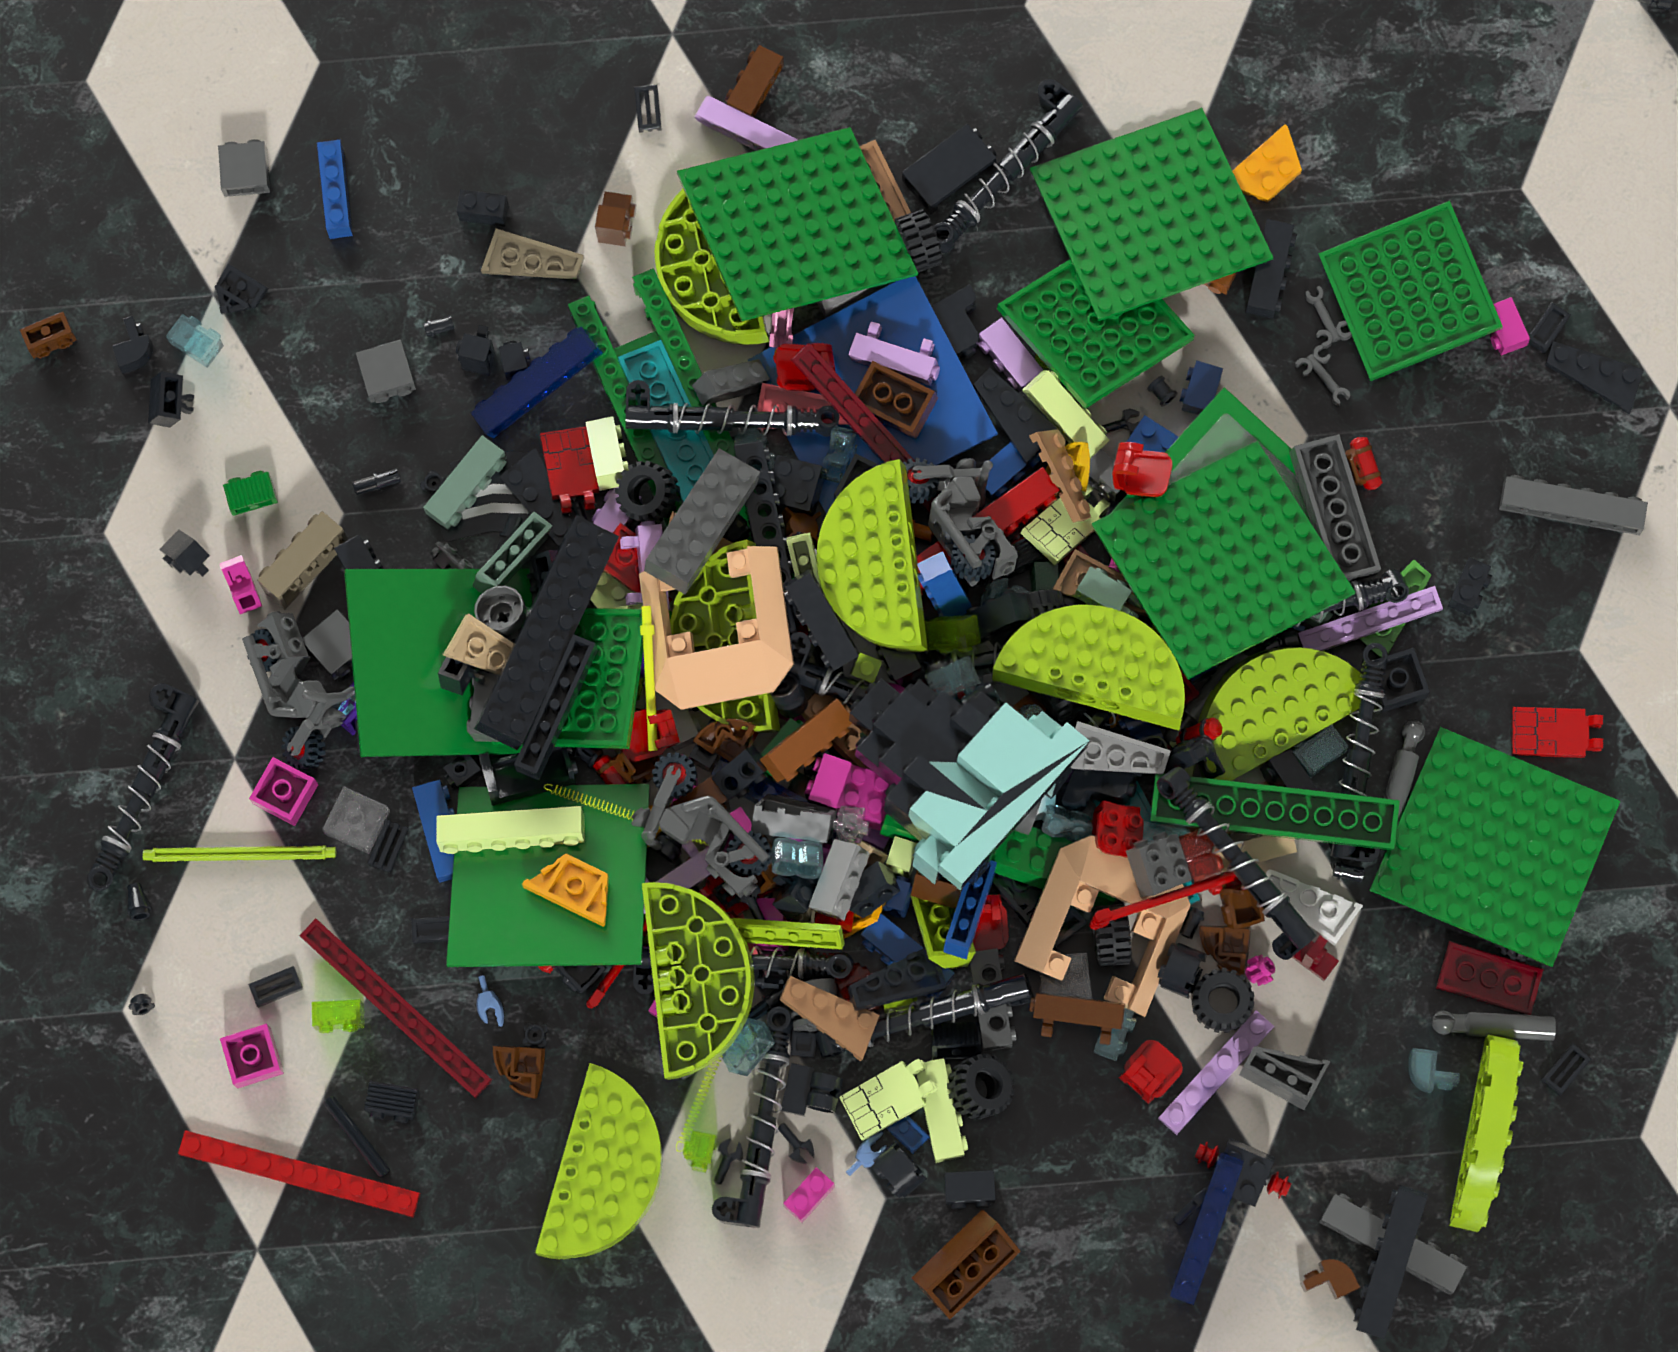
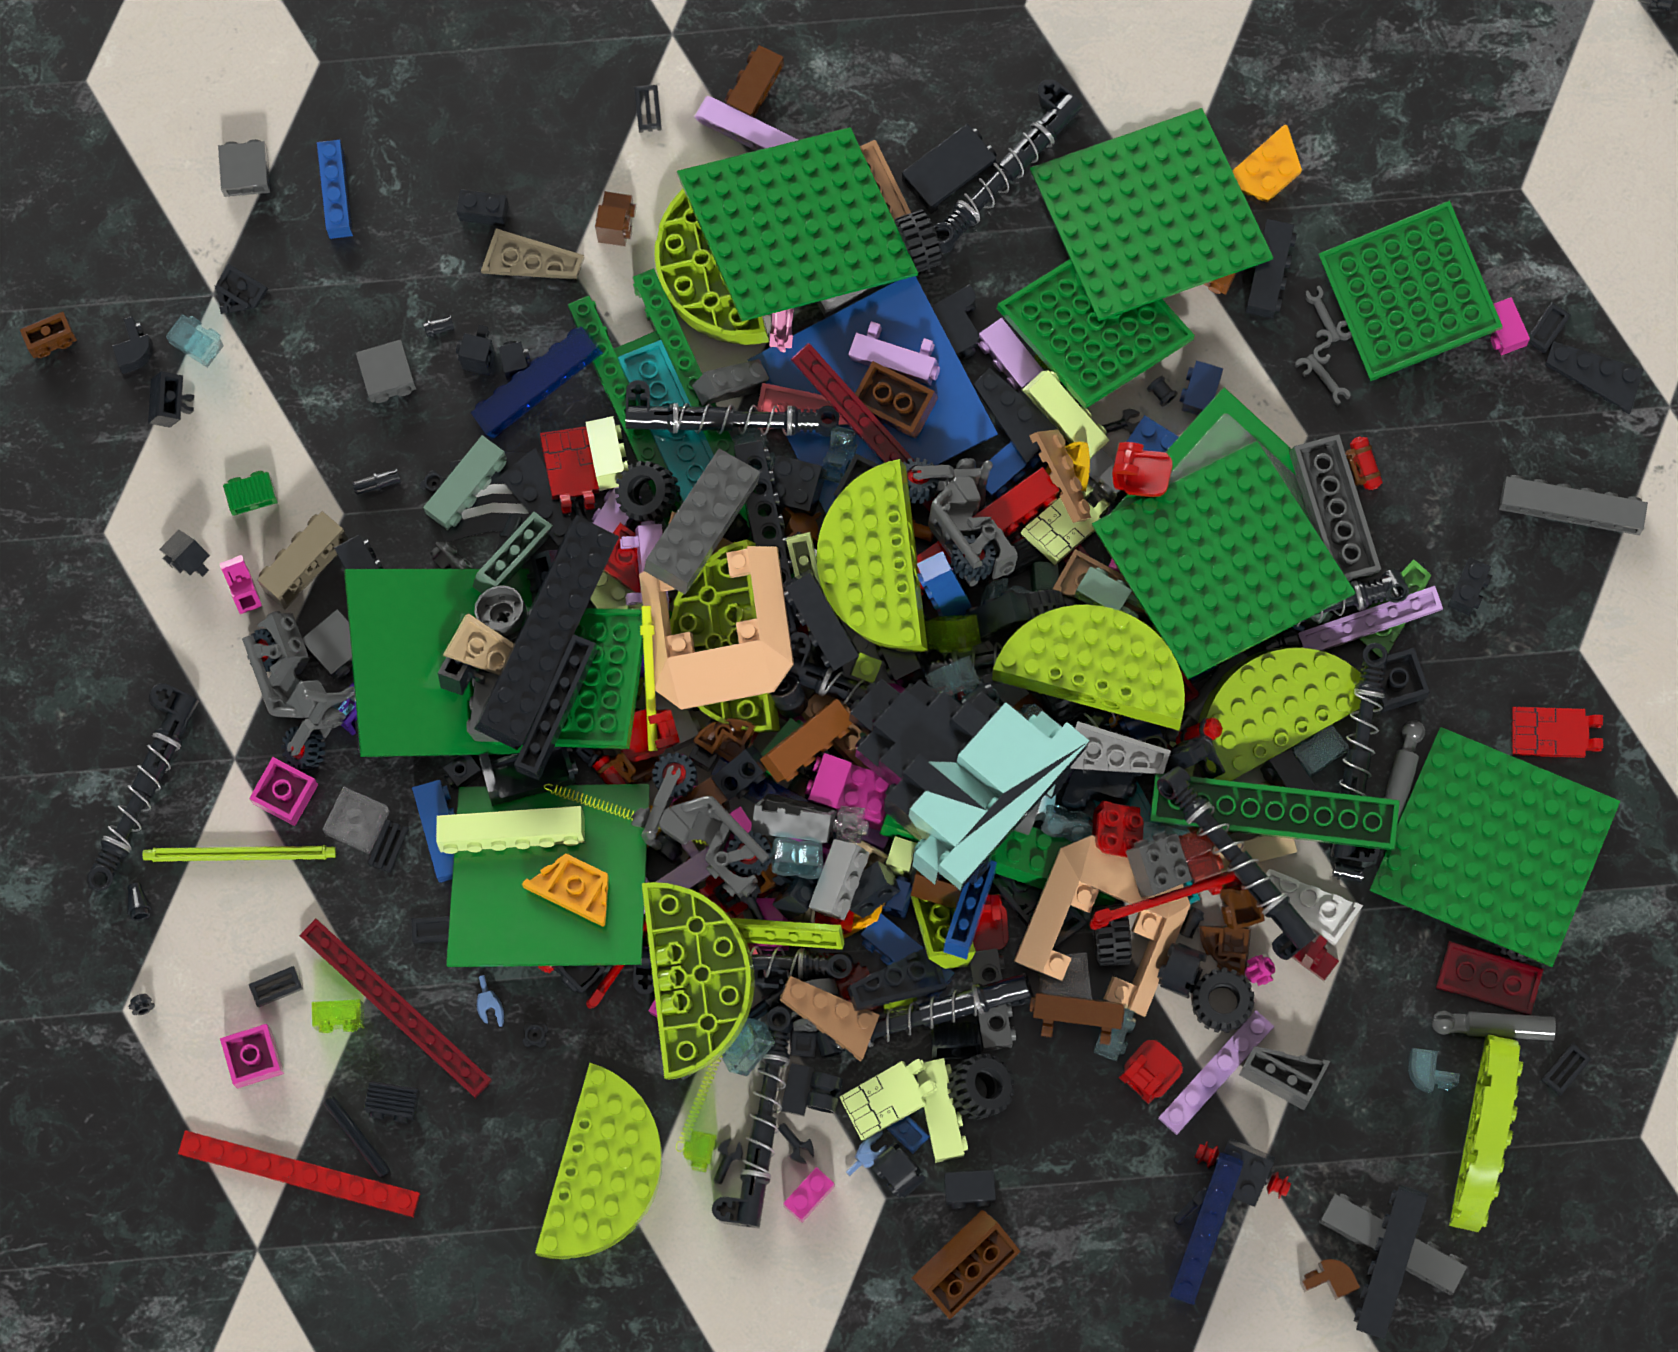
(522, 1067): reddish brown brick -> none
(788, 374): red piece -> none

